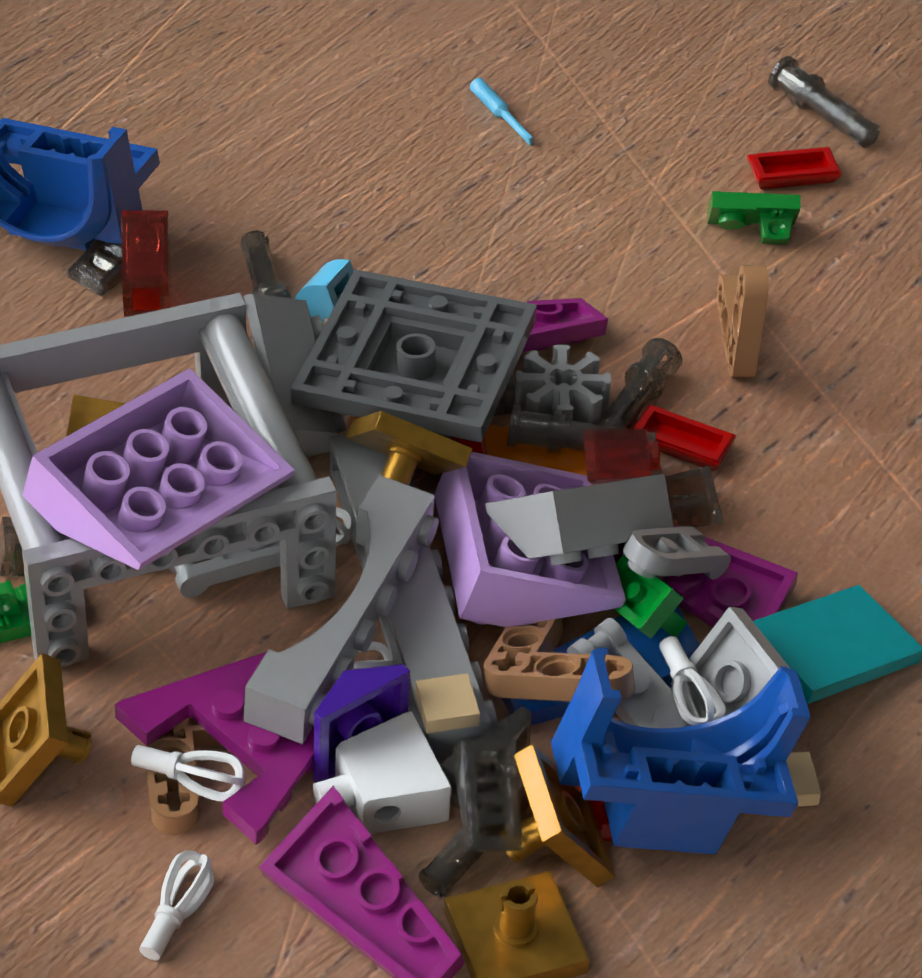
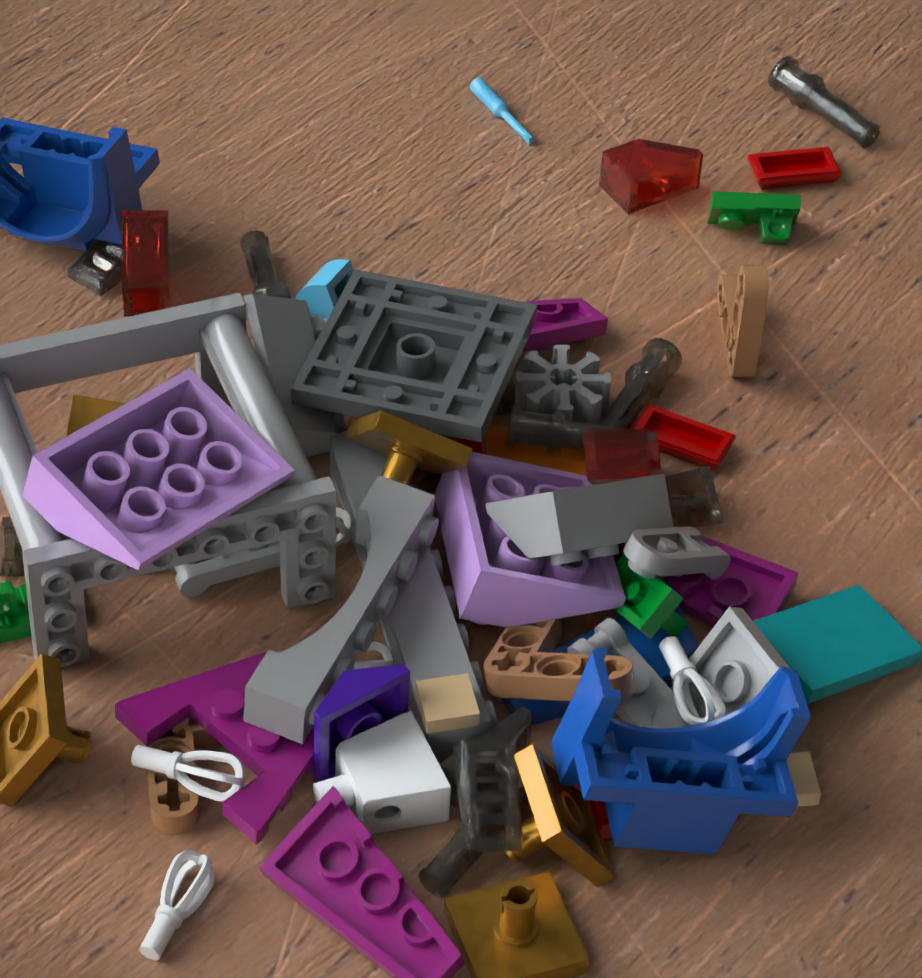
(649, 173): none -> clear red slope

